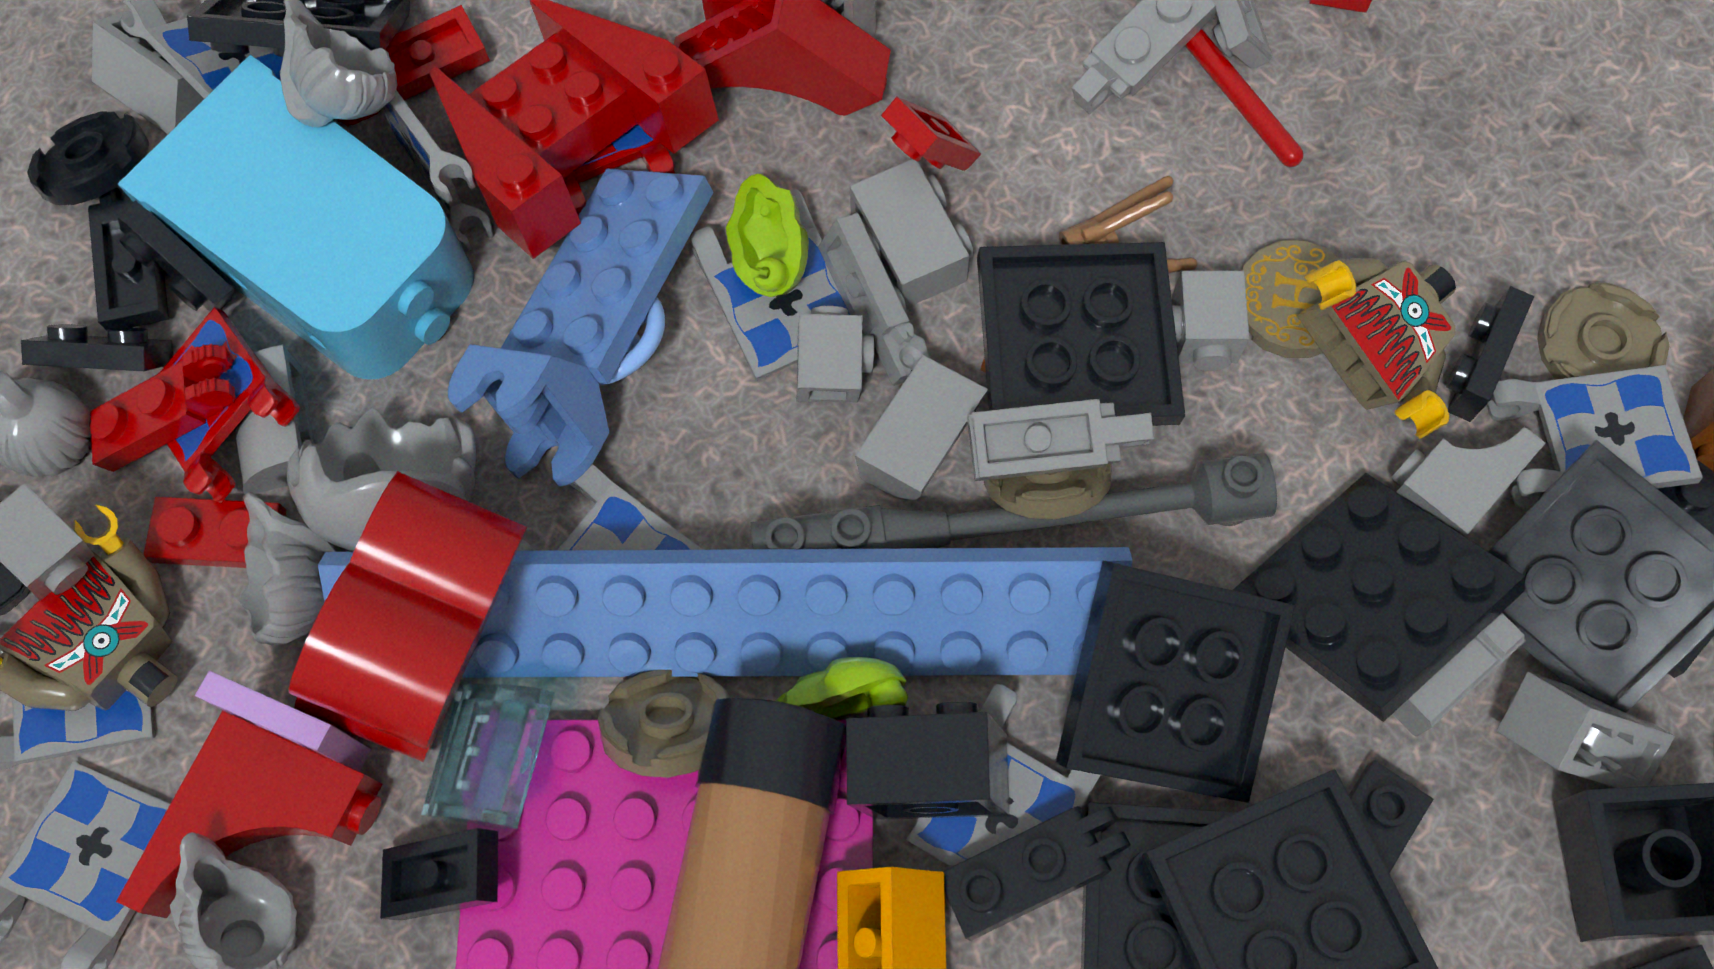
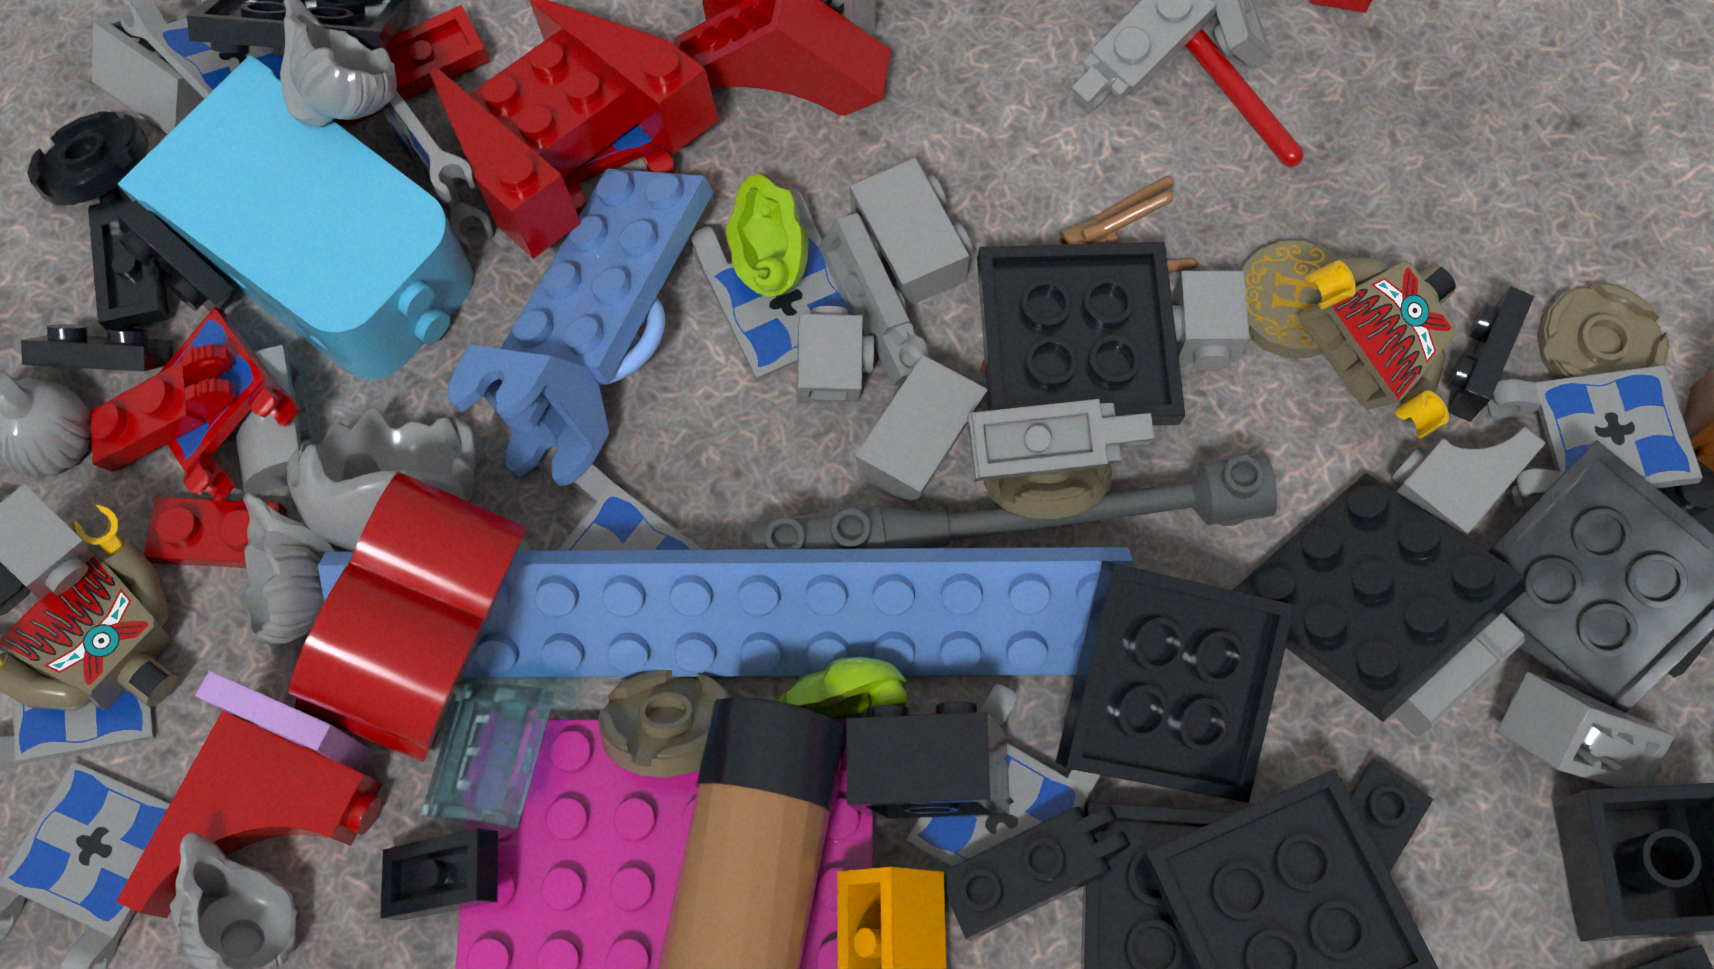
(928, 136): red plate -> none

